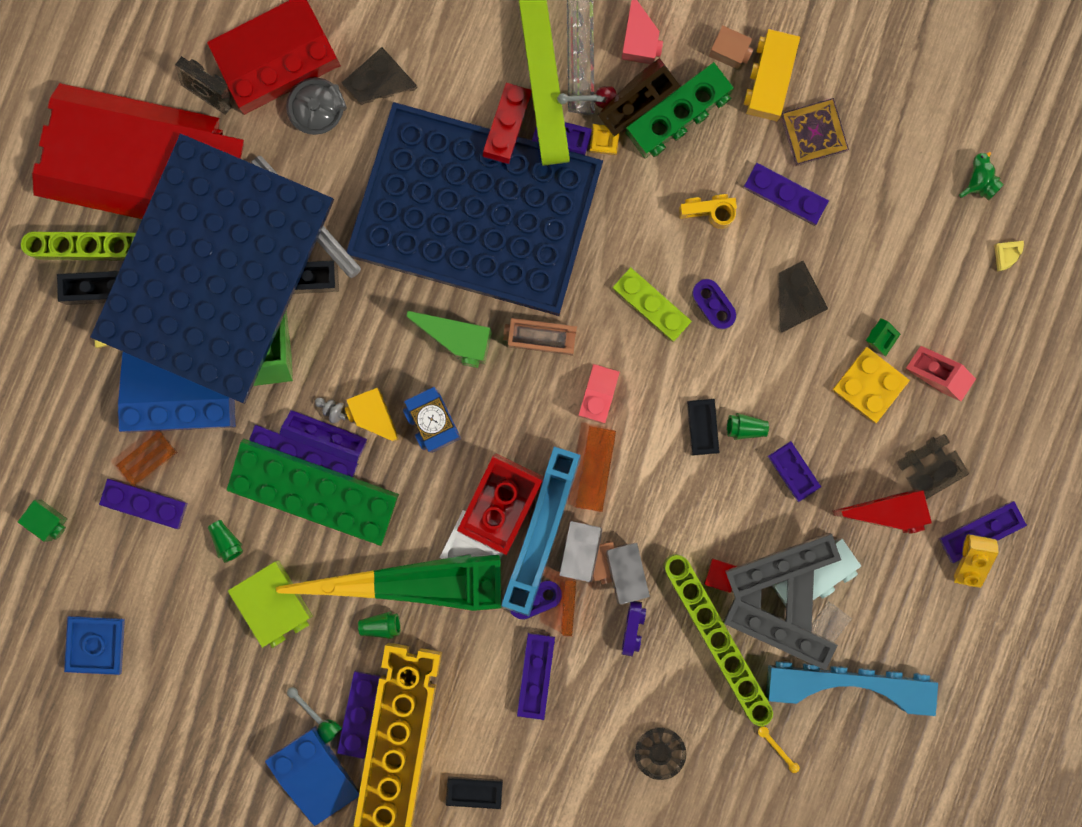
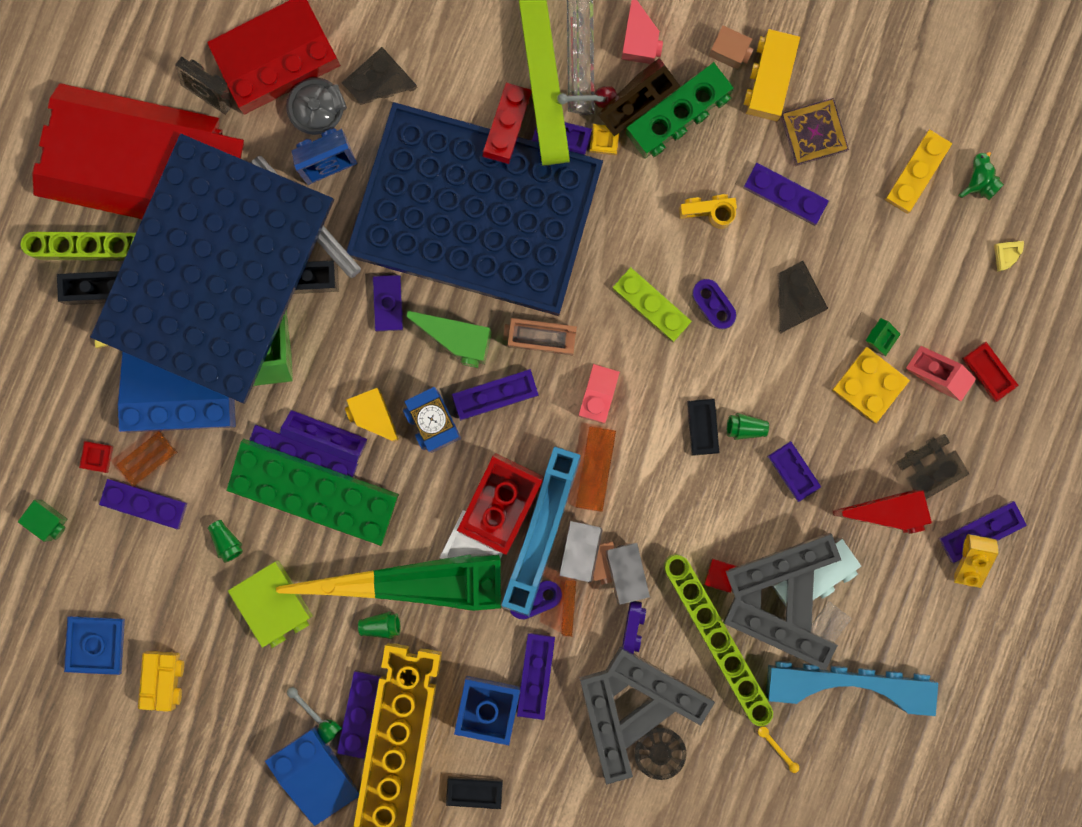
(96, 457): none -> red tile
(160, 681): none -> yellow brick
(323, 156): none -> blue slope
(331, 409): light grey hair -> none
(388, 303): none -> dark purple plate
(487, 710): none -> blue brick
(495, 394): none -> dark purple plate
(666, 697): none -> dark grey plate
(918, 171): none -> yellow plate
(990, 371): none -> red tile

